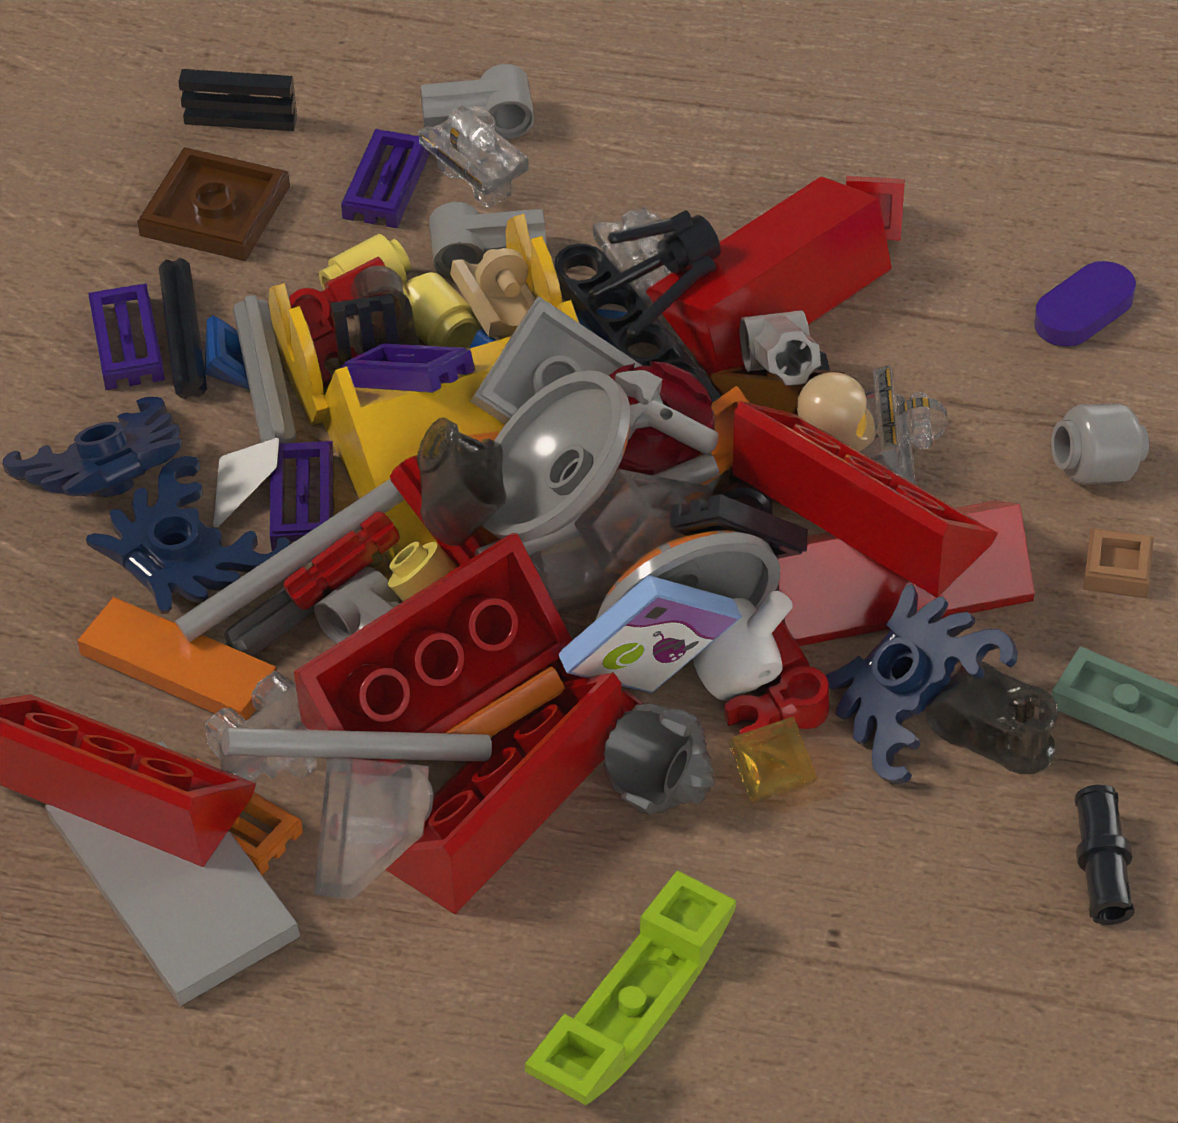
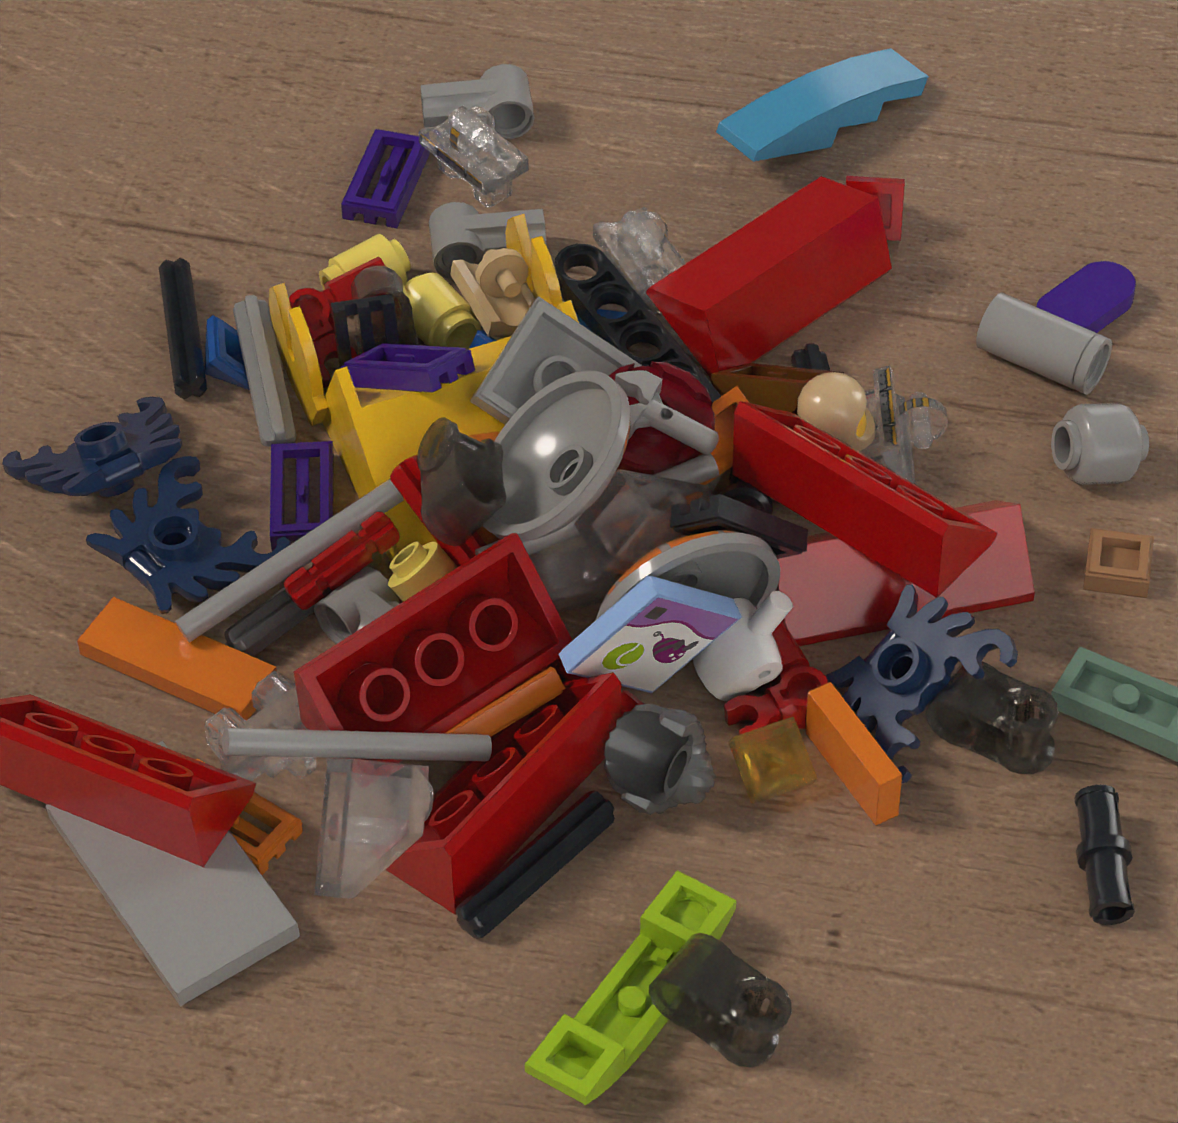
(132, 367): dark purple tile -> none
(214, 204): reddish brown tile -> none
(238, 107): black tile -> none
(241, 474): white sticker -> none
(535, 864): none -> black axle
(687, 247): black plant -> none
(719, 997): none -> clear smoke piece
(780, 346): light grey piece -> none
(814, 106): none -> dark azure slope
(853, 753): none -> orange tile
(1044, 343): none -> light grey pin

